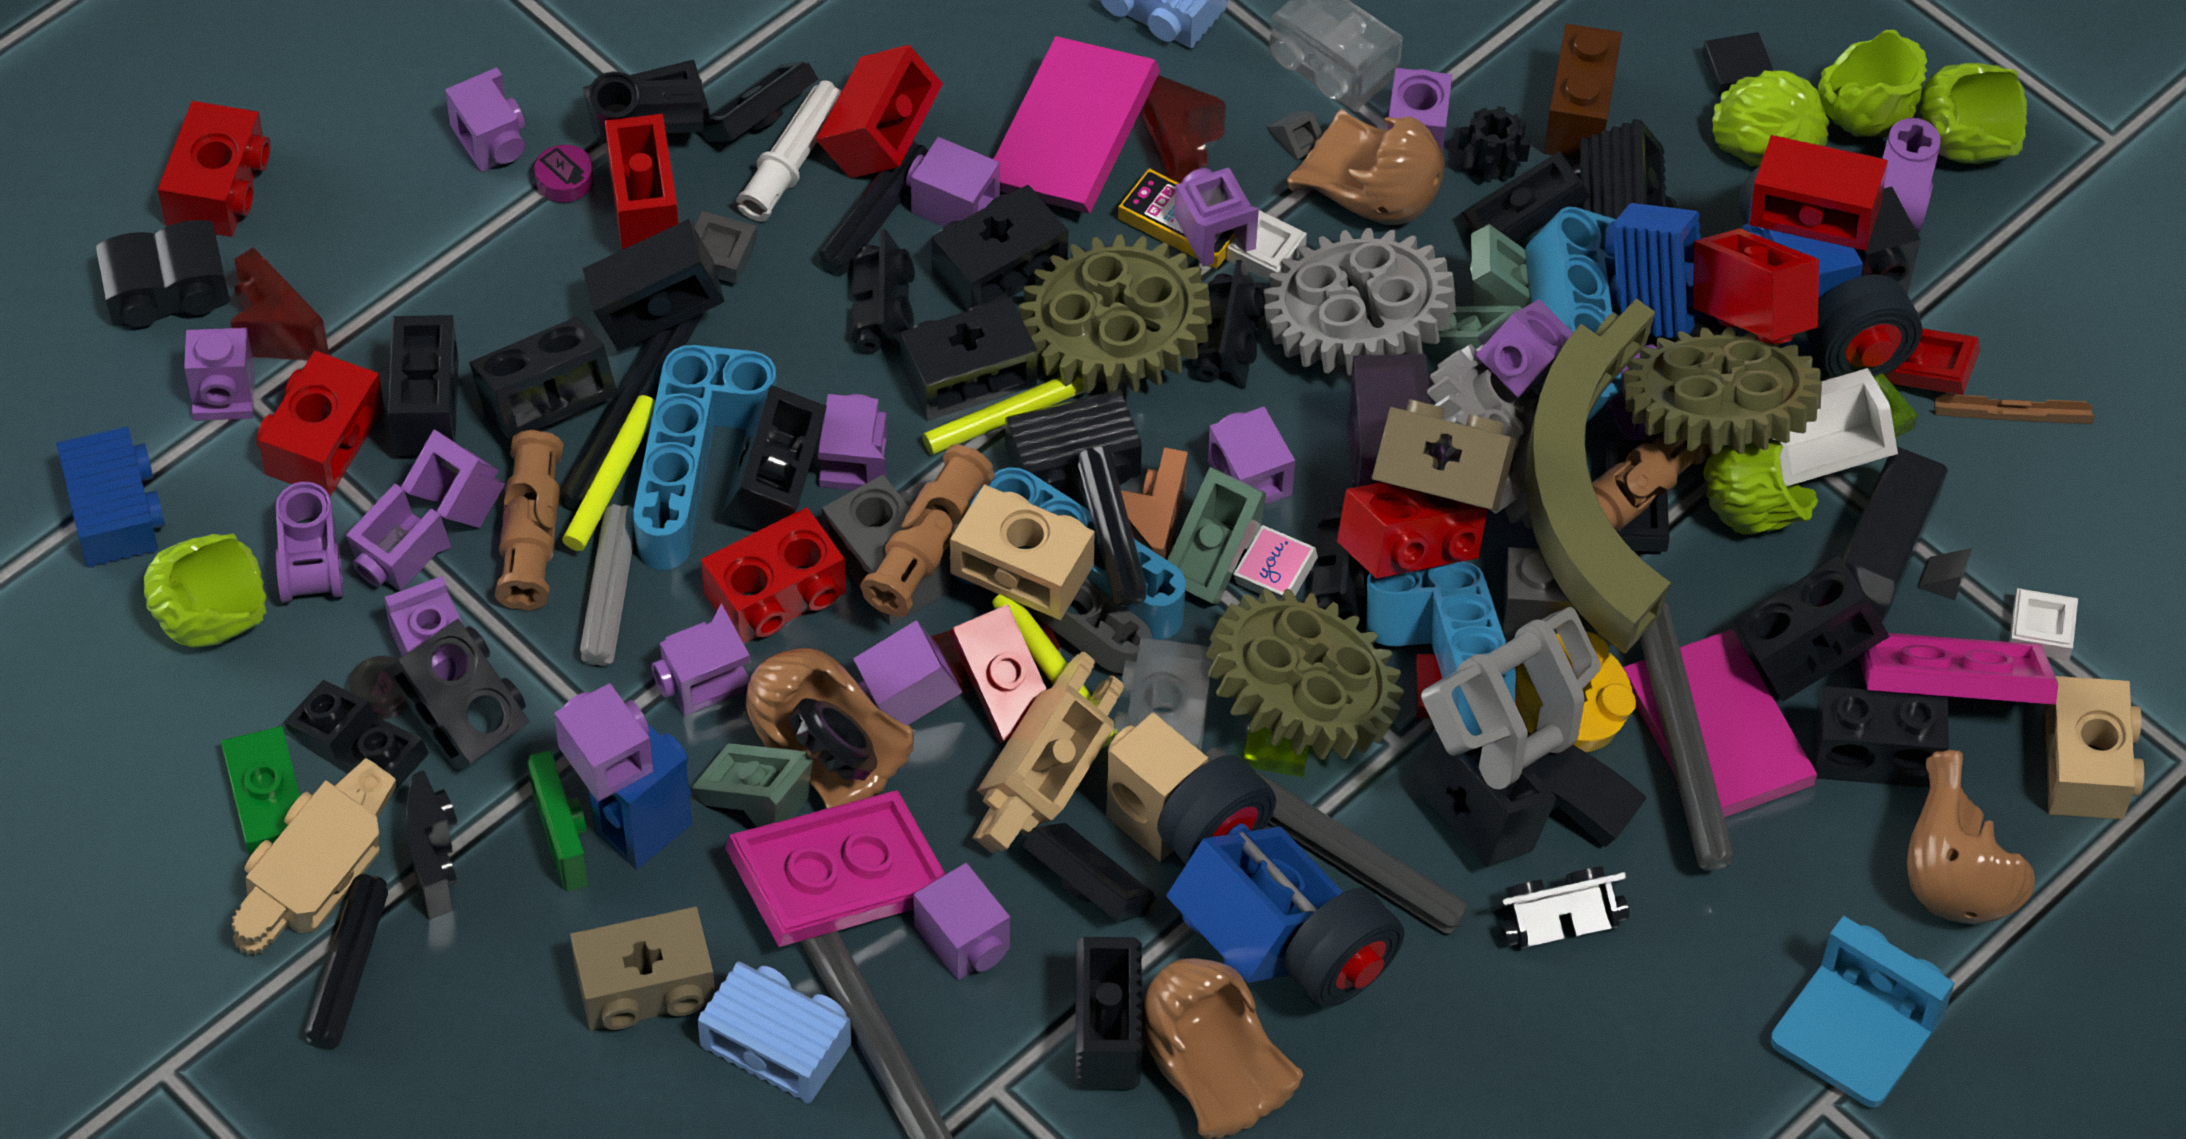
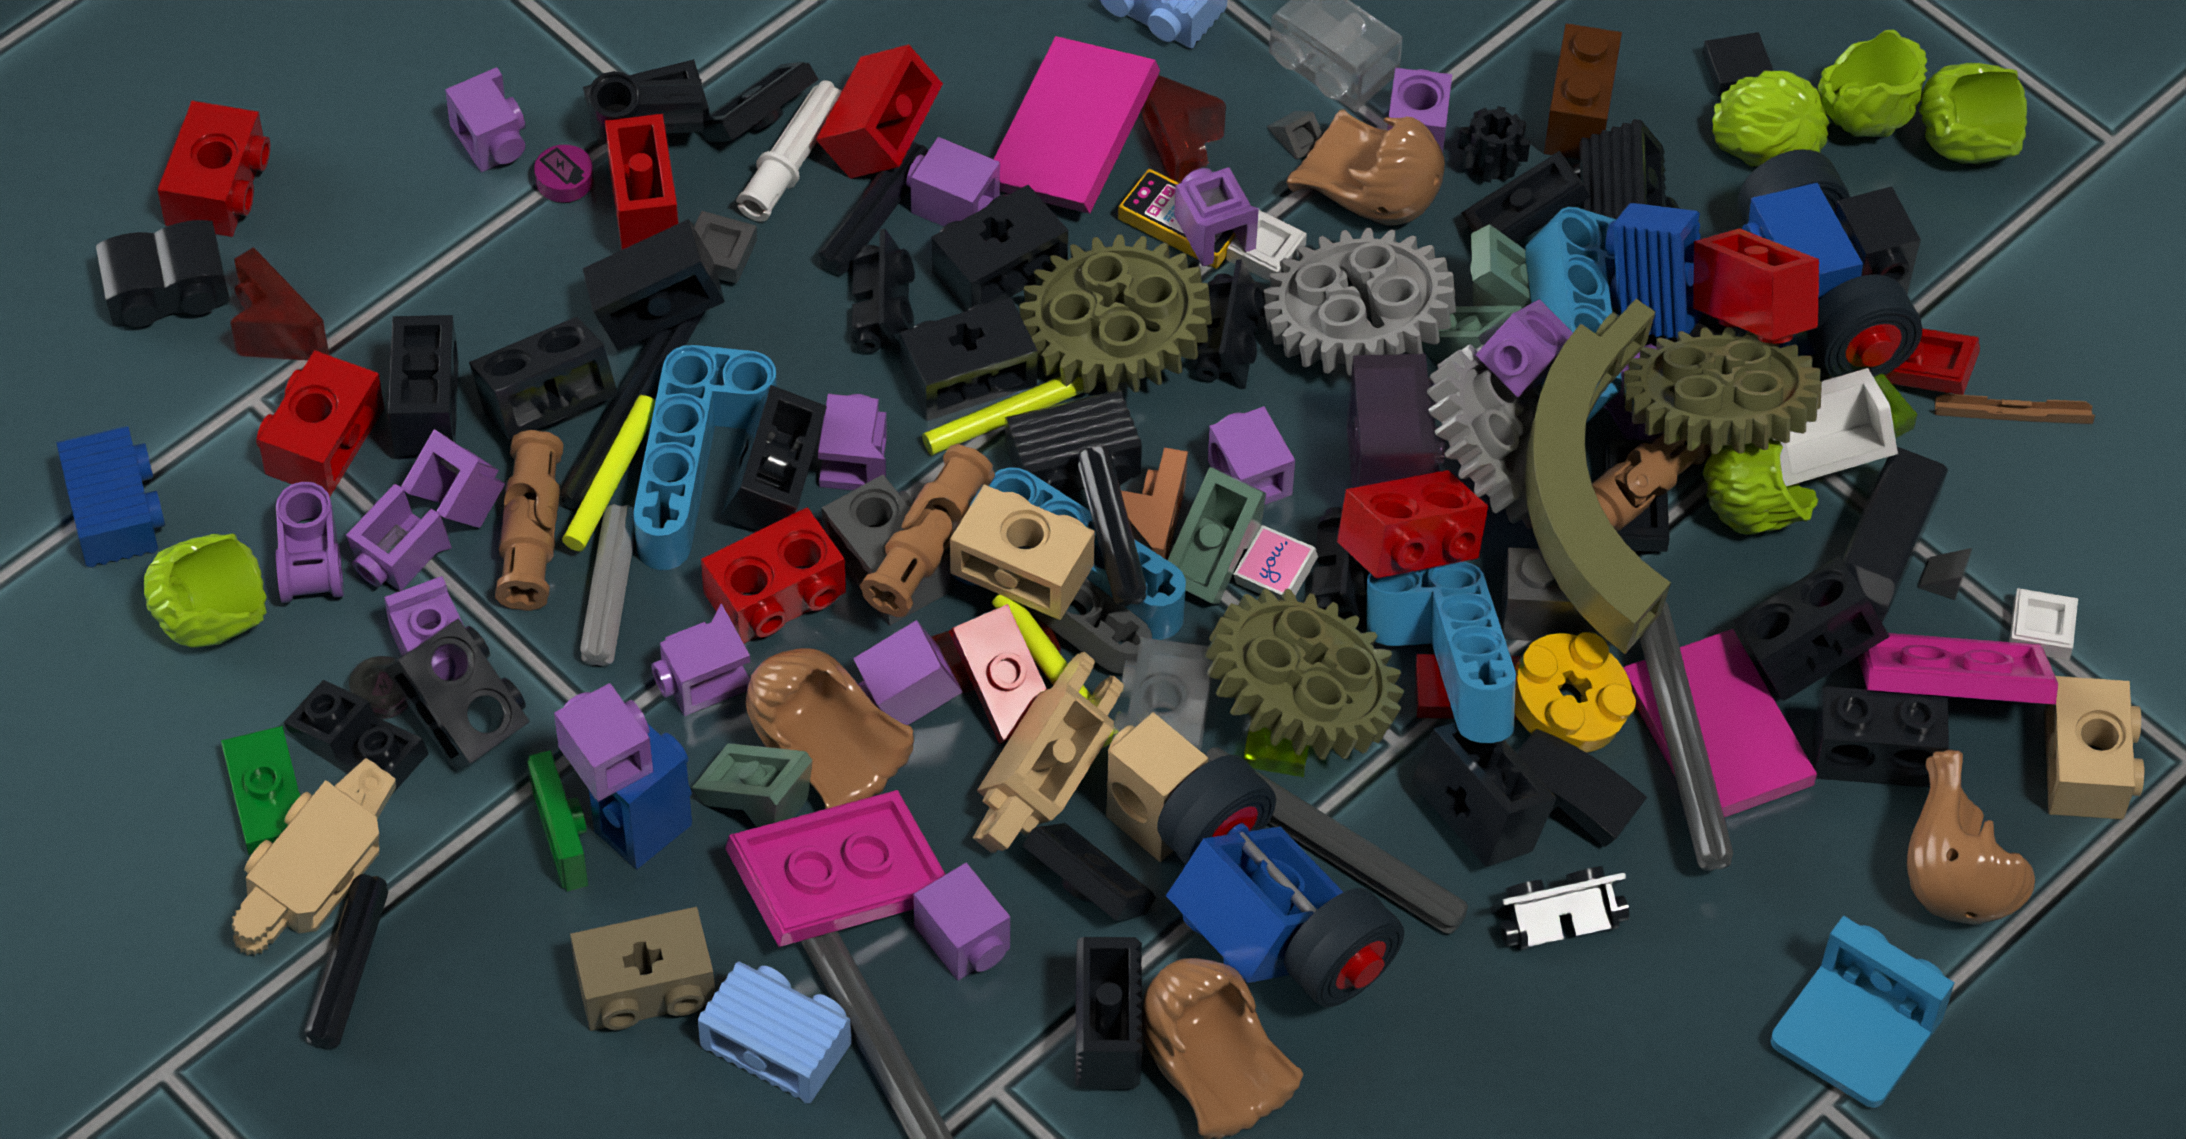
(220, 373): medium lavender brick -> none
(430, 843): black slope -> none
(834, 738): black gear -> none
(1408, 463): dark tan brick -> none
(1504, 735): light grey bar -> none
(1818, 192): red brick -> none
(1911, 163): medium lavender piece -> none

